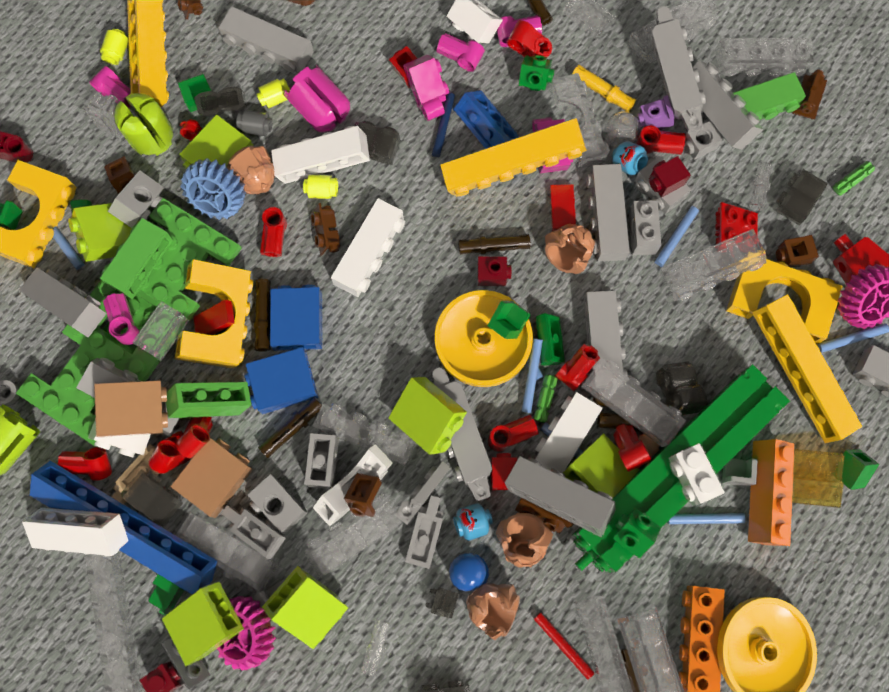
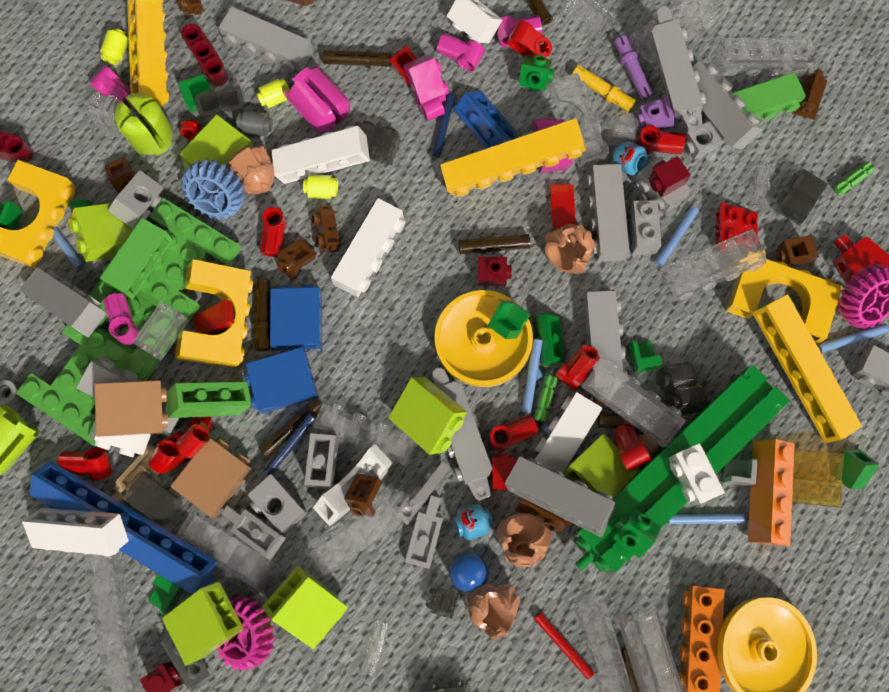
(200, 47): none -> dark red beam
(290, 444): none -> dark blue bar
(294, 258): none -> reddish brown bracket
(357, 58): none -> dark brown pin
(630, 61): none -> medium lavender pin
(643, 357): none -> green panel

